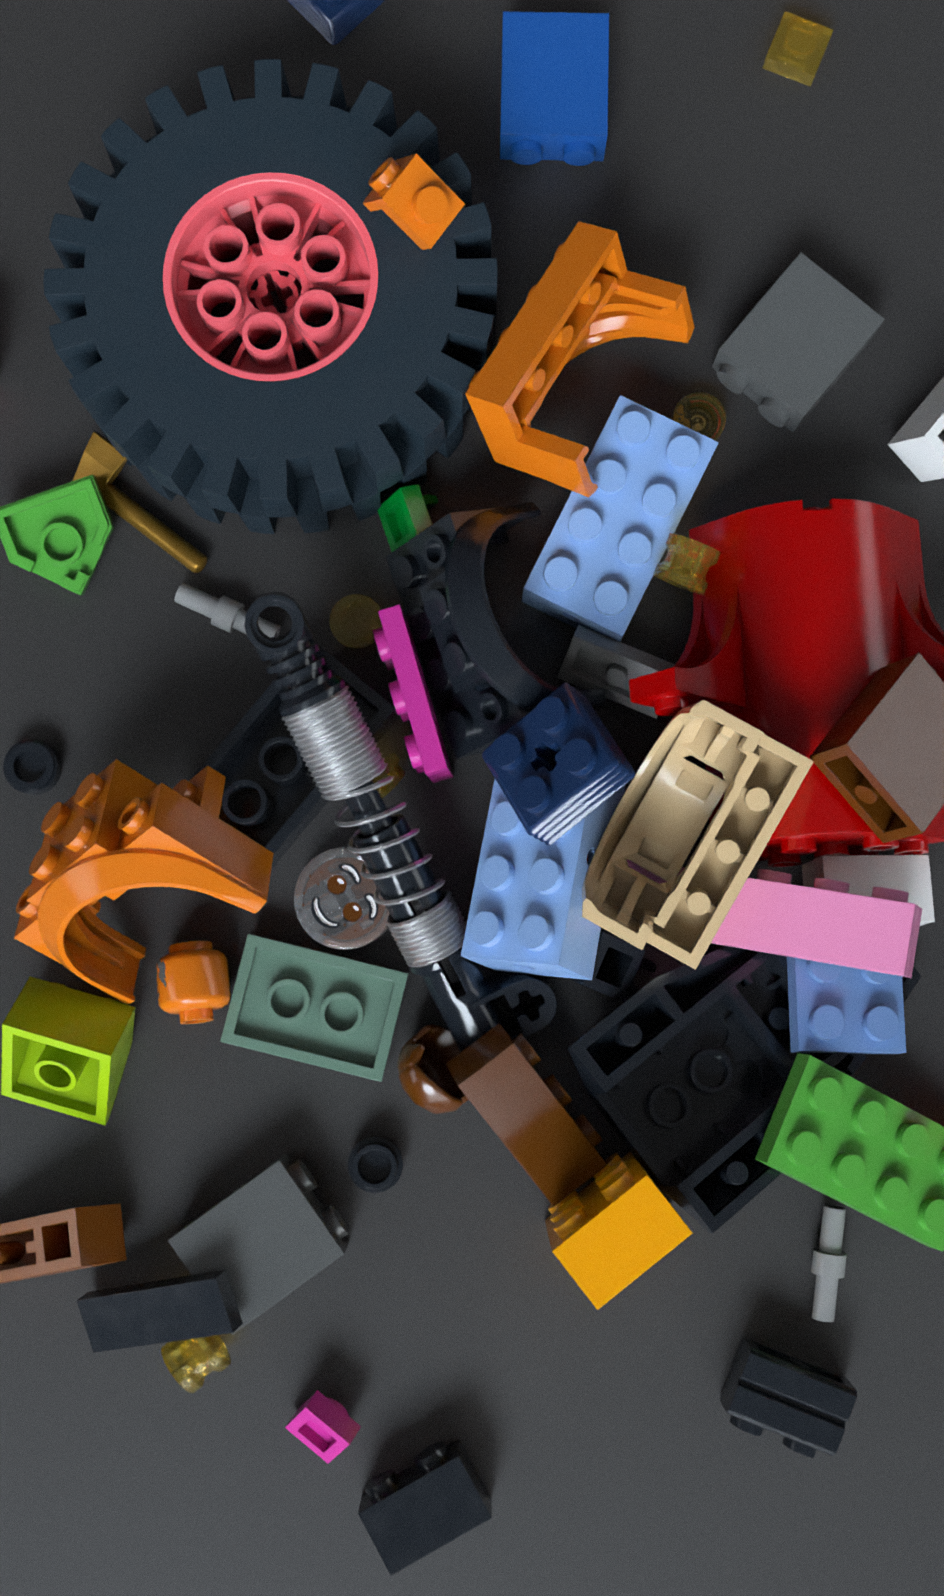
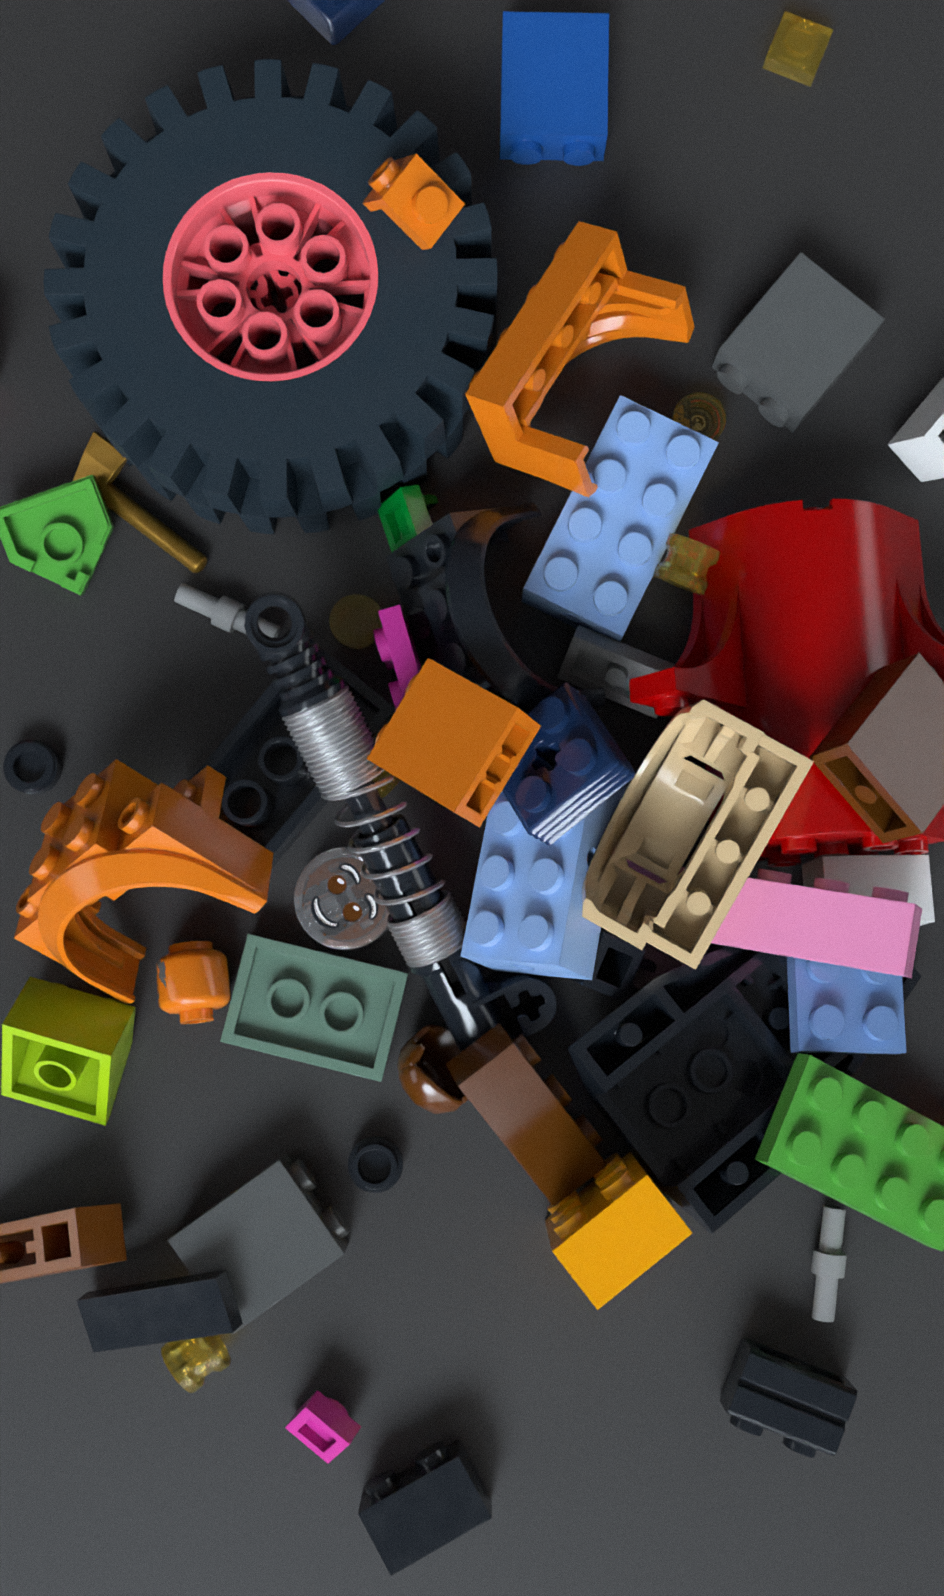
(454, 741): none -> orange brick

